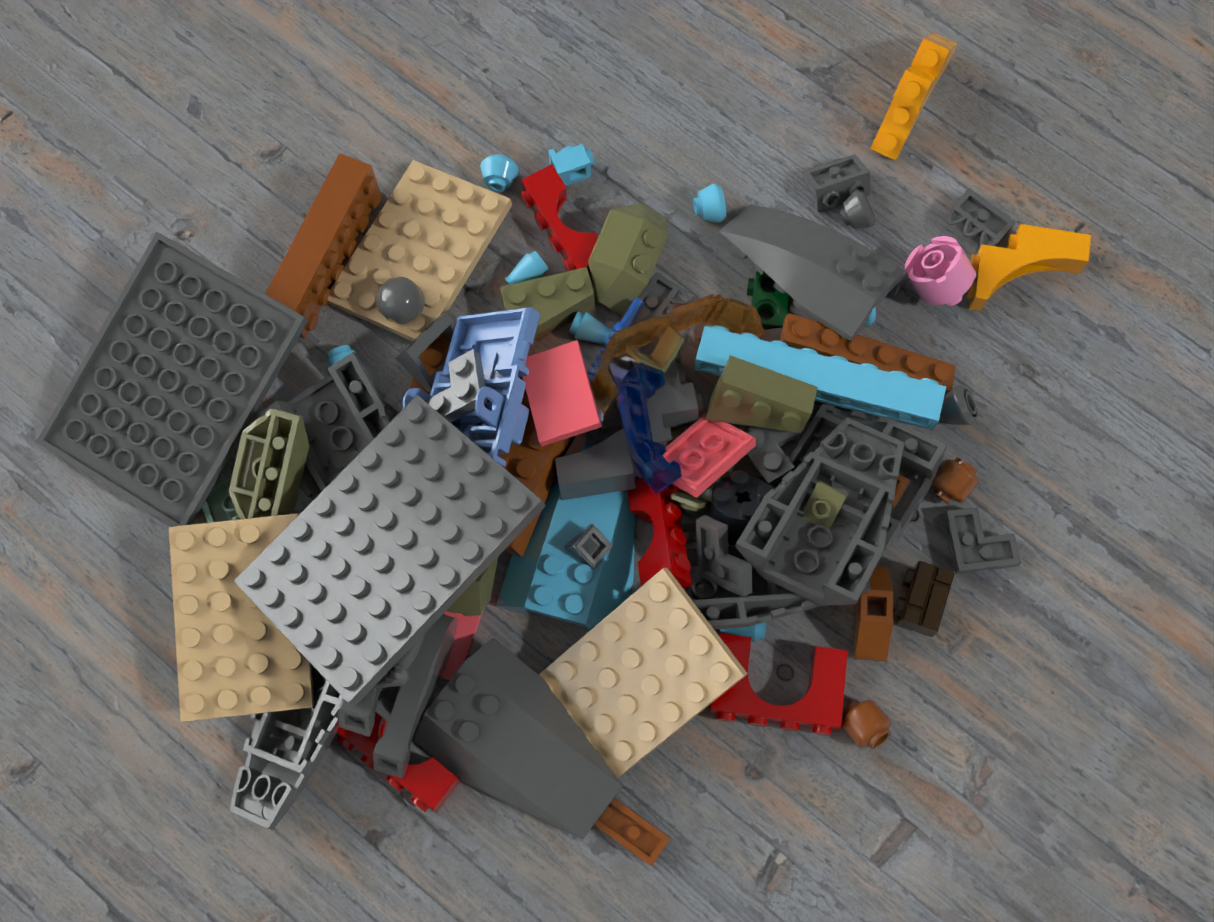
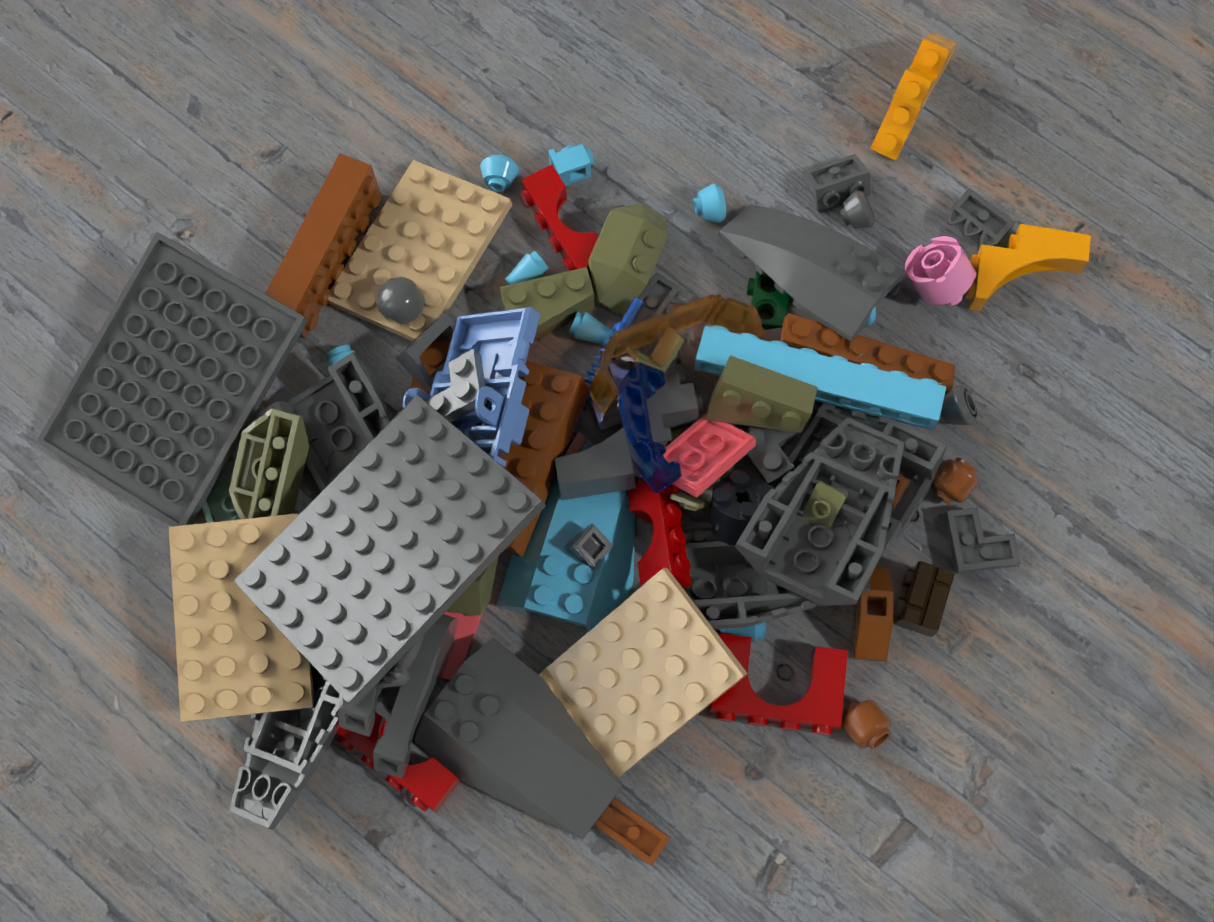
(560, 394): coral tile -> none
(715, 561): dark grey plate -> none

